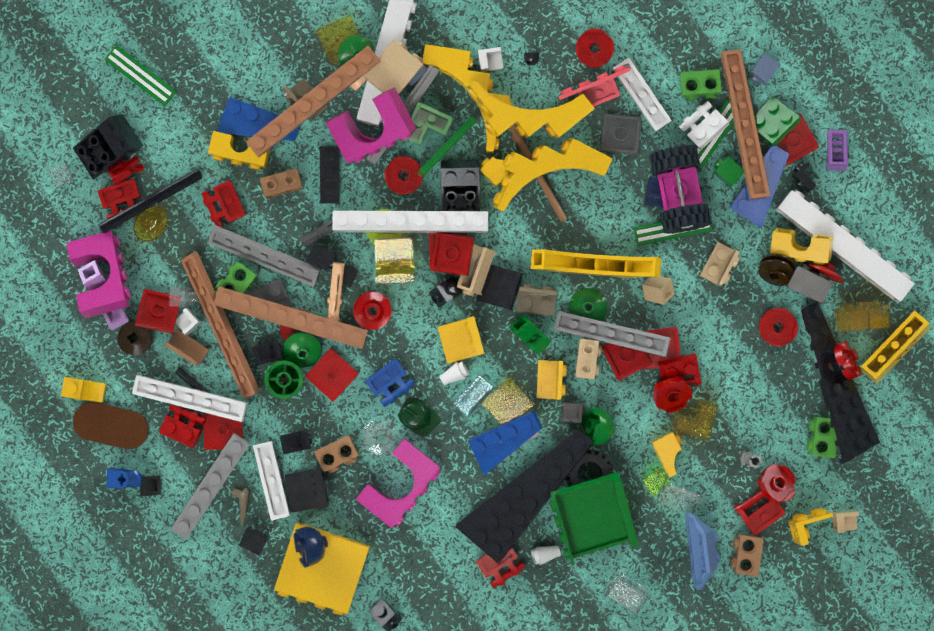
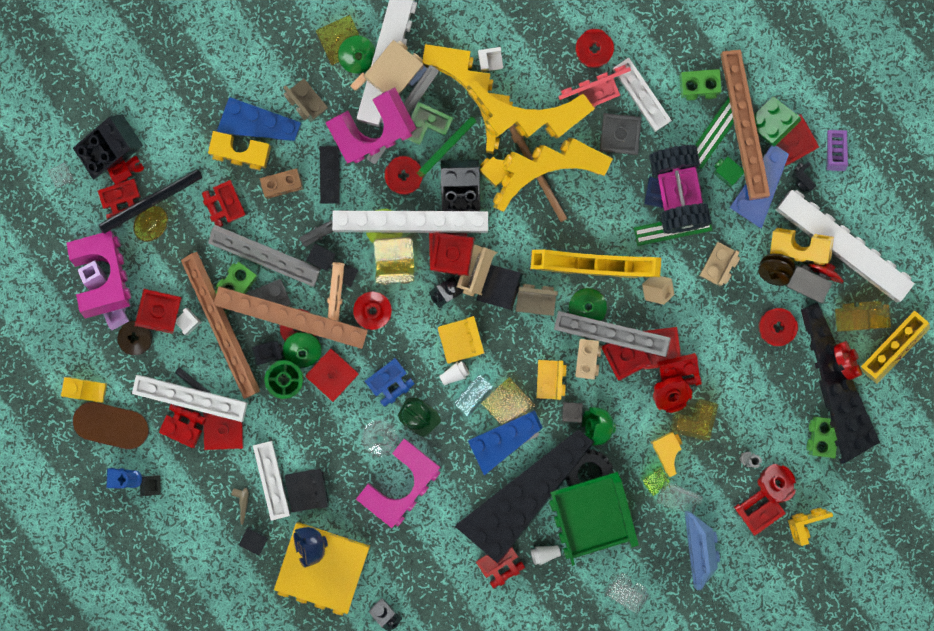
(140, 75): green tile -> none
(182, 297): clear bracket -> none
(187, 347): medium nougat panel -> none
(210, 486): light grey plate -> none
(295, 441): black bracket -> none
(313, 101): nougat plate -> none
(335, 450): medium nougat brick -> none
(530, 334): green brick -> none
(531, 58): black hinge -> none
(707, 129): white plate -> none
(753, 555): medium nougat brick -> none
(764, 70): sand blue brick -> none
(845, 521): tan panel -> none

